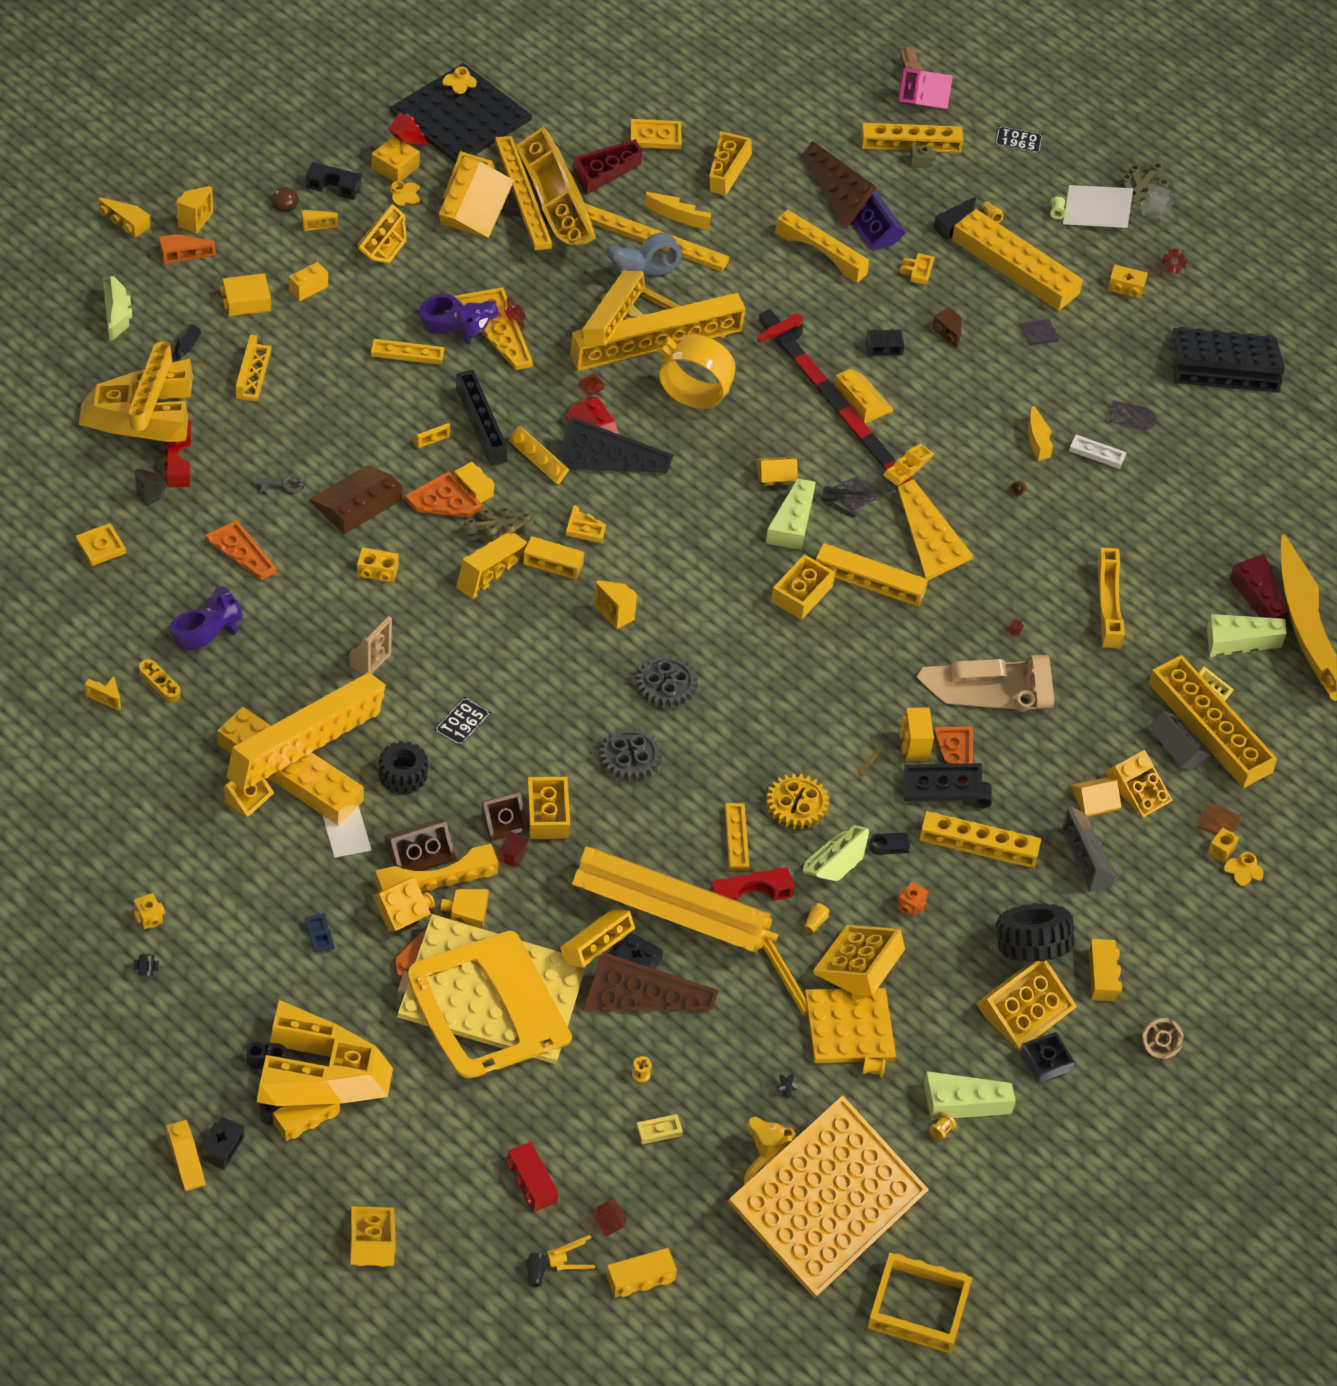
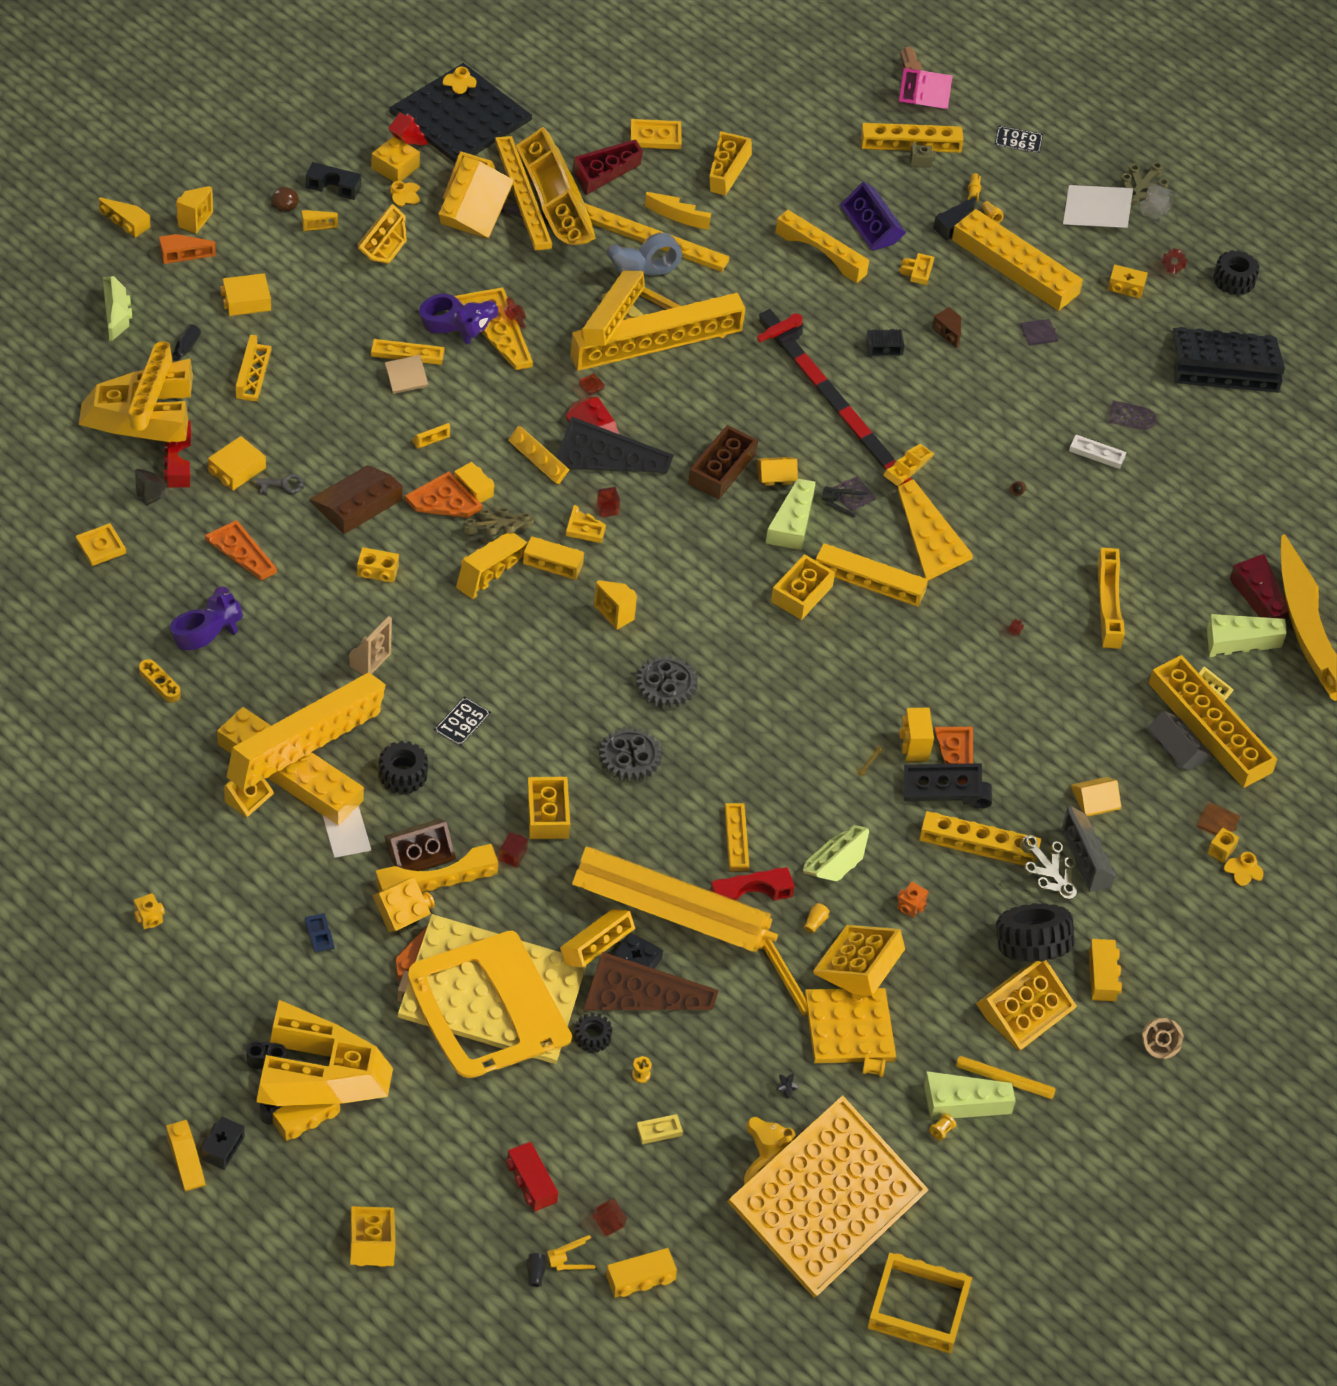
(106, 694): yellow slope -> none
(146, 965): black gear -> none
(236, 463): none -> yellow brick
(308, 281): yellow brick -> none
(406, 374): none -> tan slope
(468, 906): yellow torso -> none
(481, 417): black brick -> none
(504, 815): reddish brown slope -> none
(589, 1042): none -> black tyre
(608, 502): none -> clear red panel
(705, 353): yellow cylinder -> none
(723, 462): none -> reddish brown brick
(810, 808): yellow gear -> none
(842, 185): reddish brown wing -> none
(861, 395): yellow slope -> none
(895, 843): black piece -> none
(974, 187): none -> yellow pin
(993, 683): tan panel -> none
(1005, 1076): none -> yellow axle
(1039, 435): yellow slope -> none
(1047, 1057): black brick -> none
(1050, 869): none -> plant
(1057, 205): yellowish green bush -> none
(1140, 784): yellow slope -> none
(1236, 272): none -> black tyre

